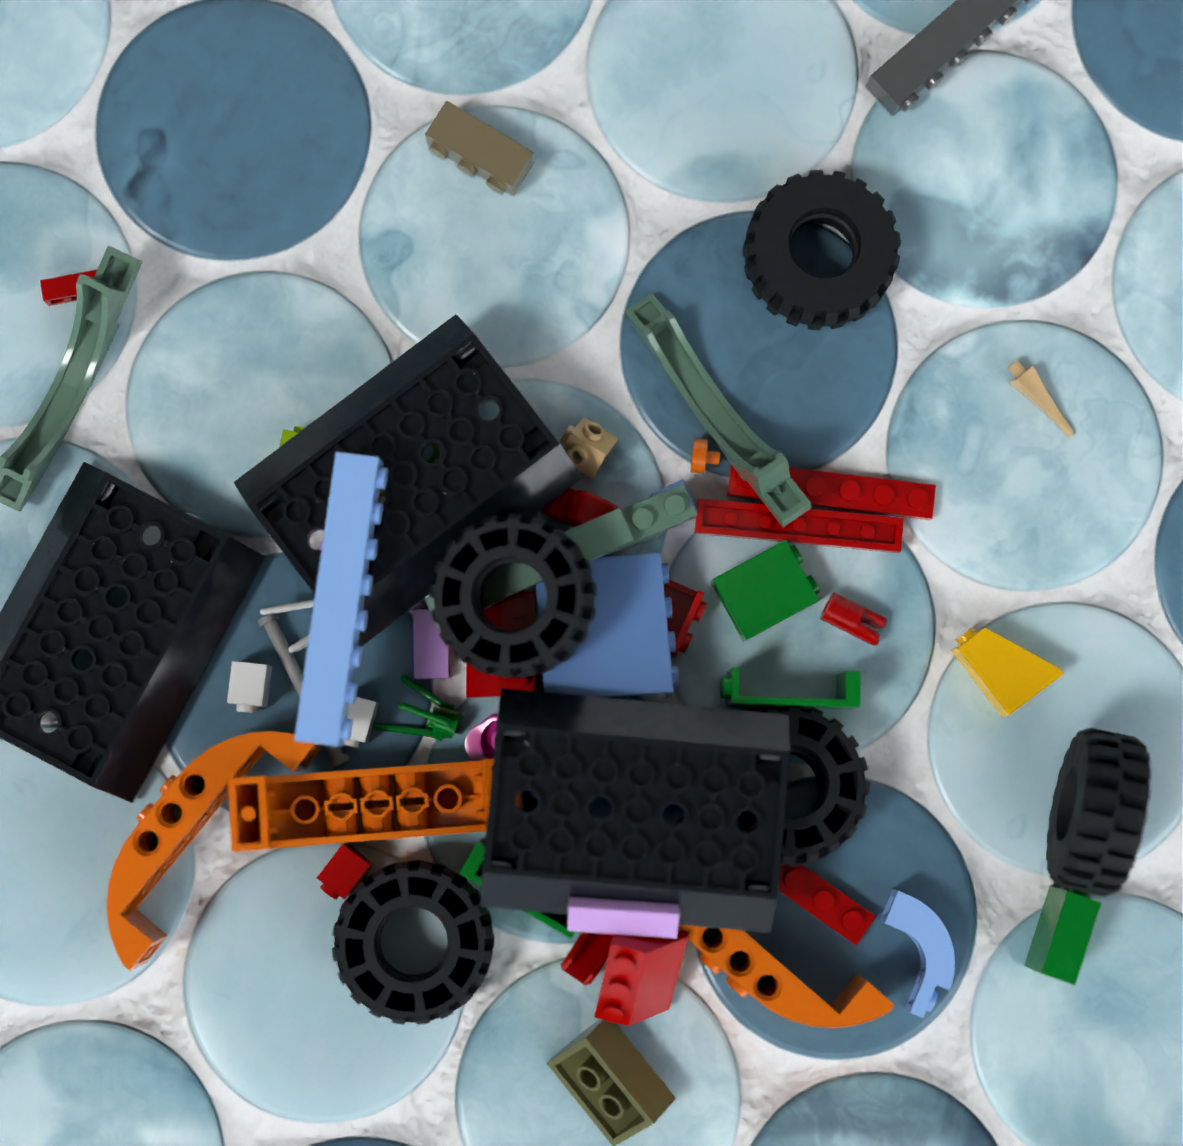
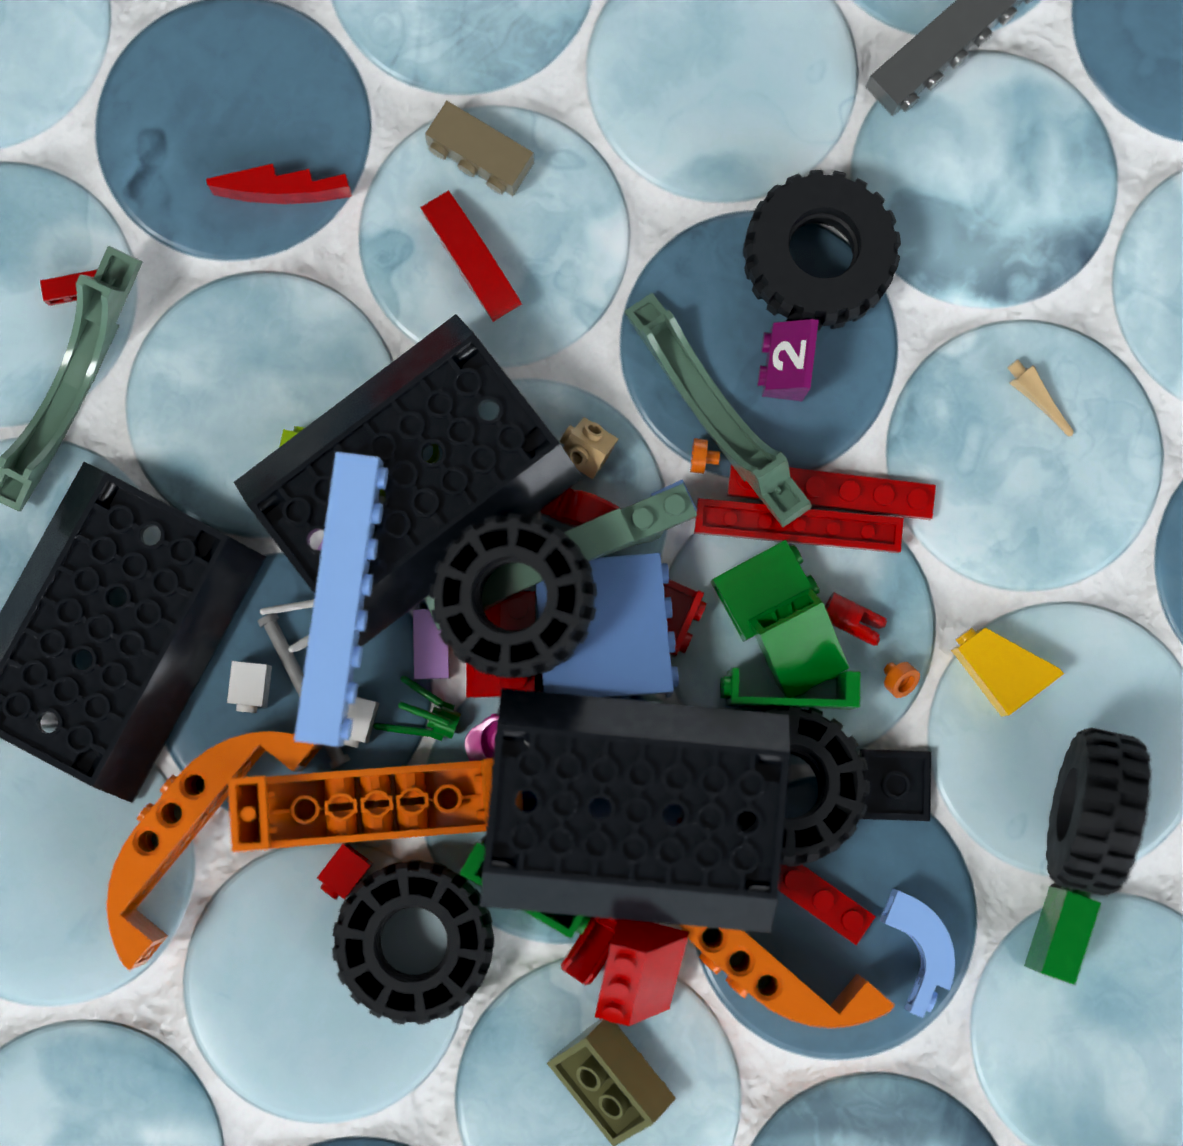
(265, 186): none -> red slope
(471, 256): none -> red slope
(623, 917): lavender tile -> none
(789, 359): none -> magenta slope
(799, 643): none -> green brick
(898, 784): none -> black tile
(900, 678): none -> orange tile

